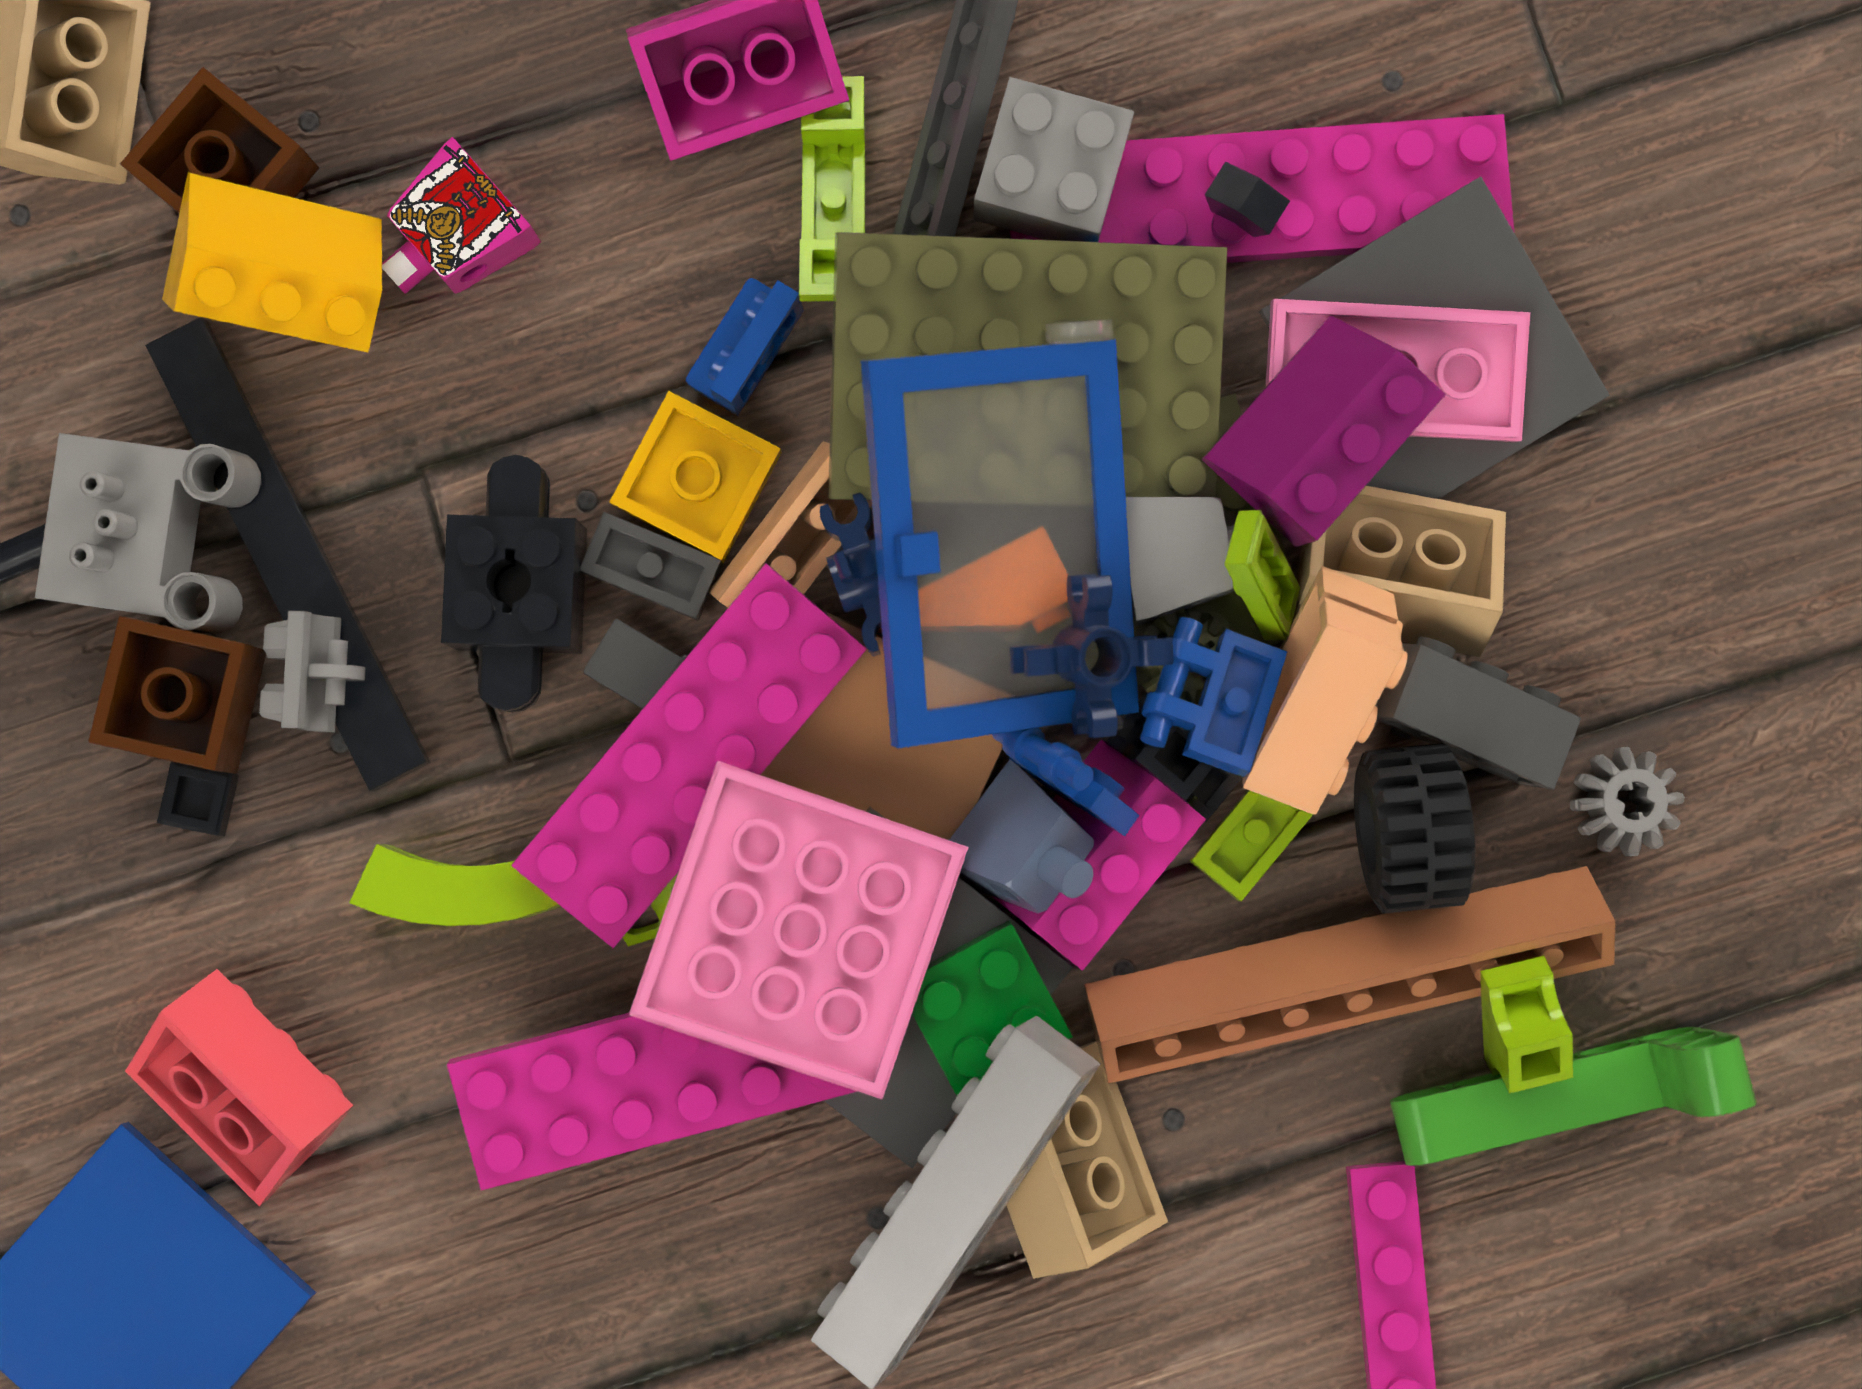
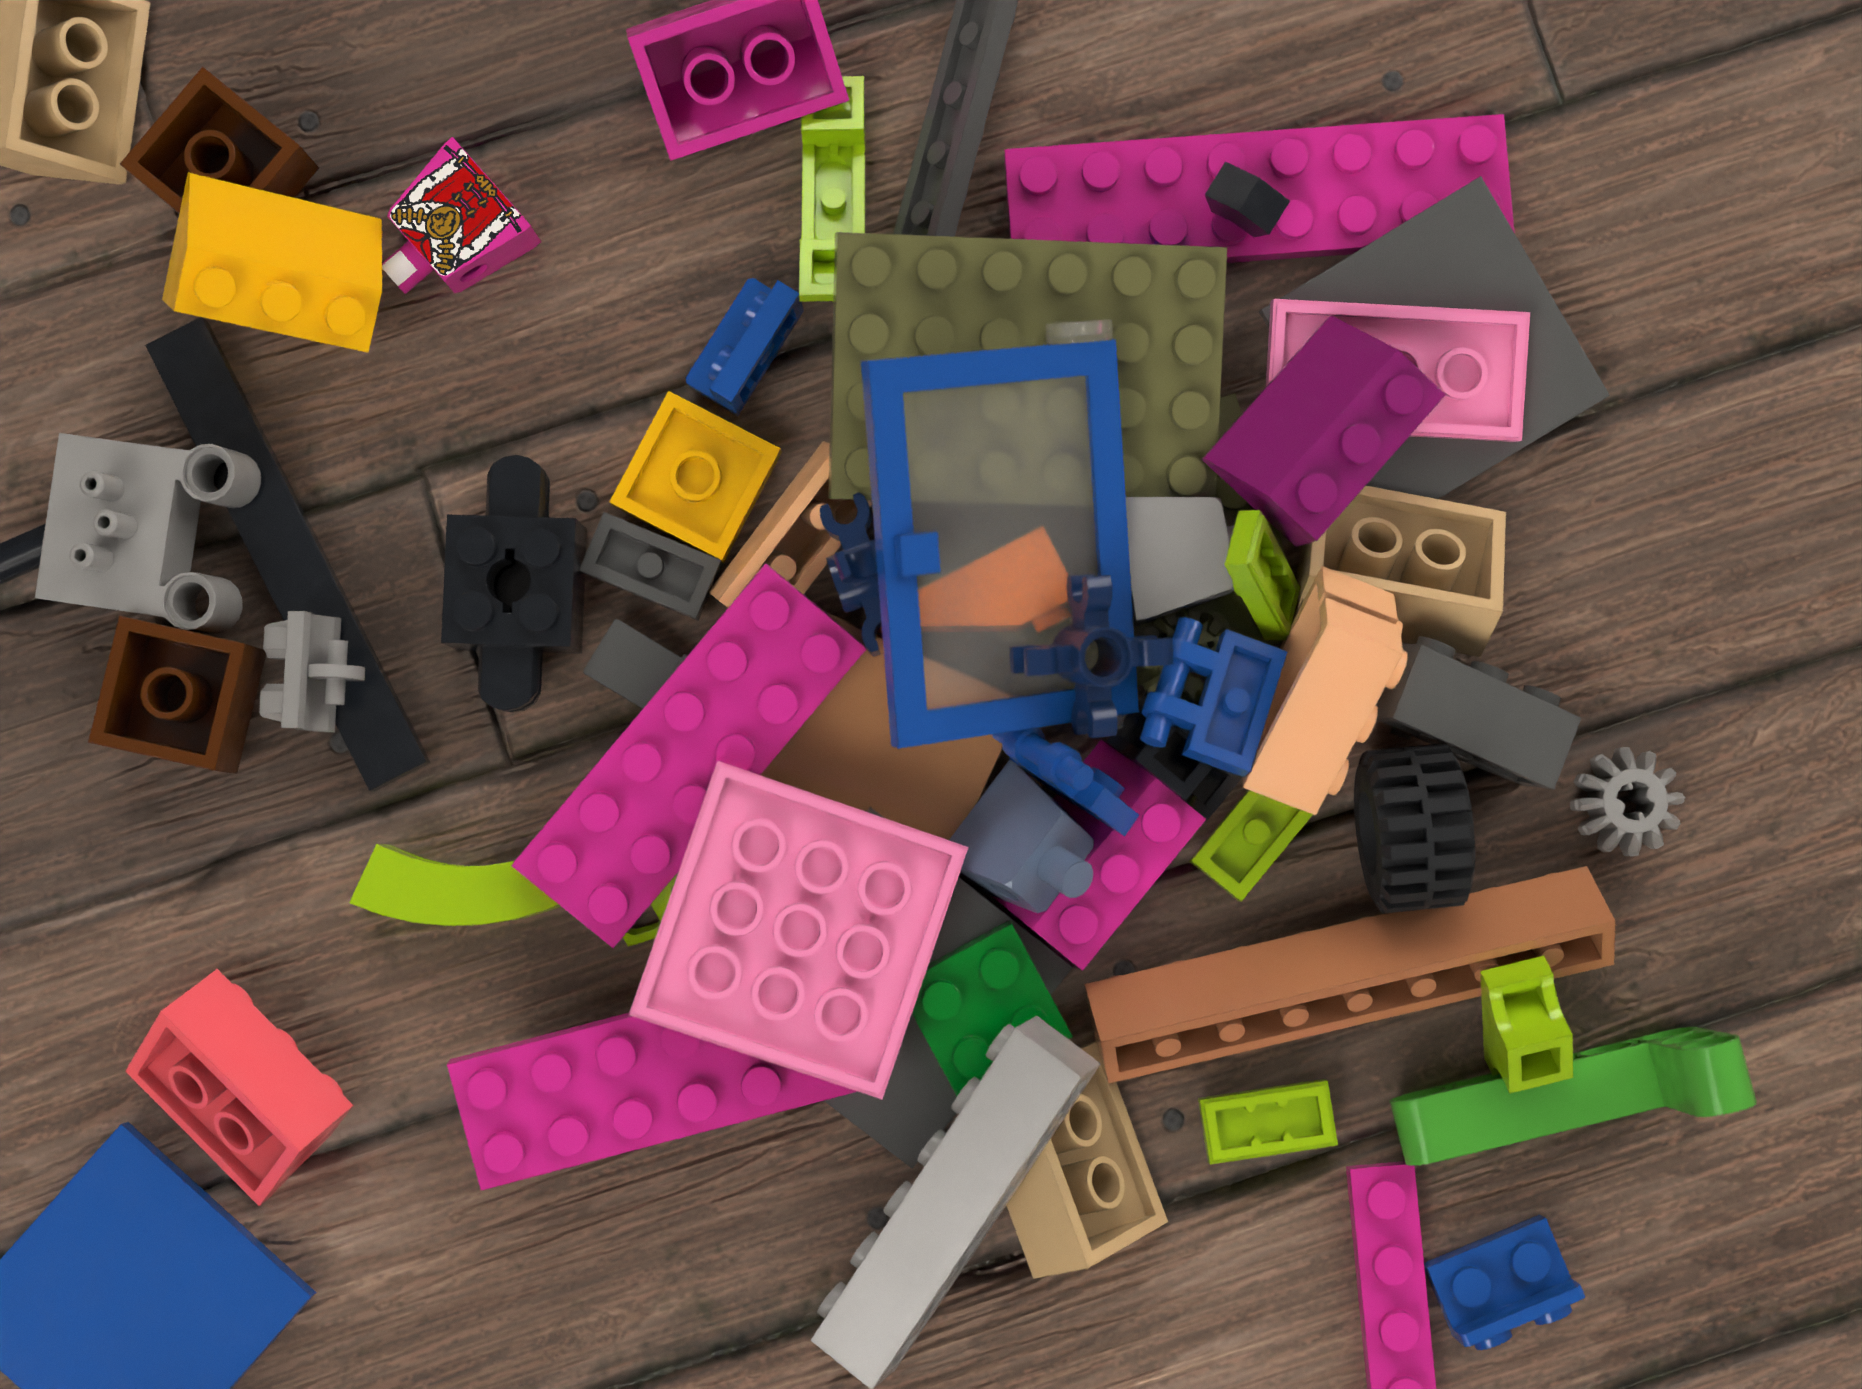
(197, 799): black tile -> none
(1051, 163): light grey brick -> none
(1267, 1121): none -> lime plate
(1503, 1284): none -> blue bracket

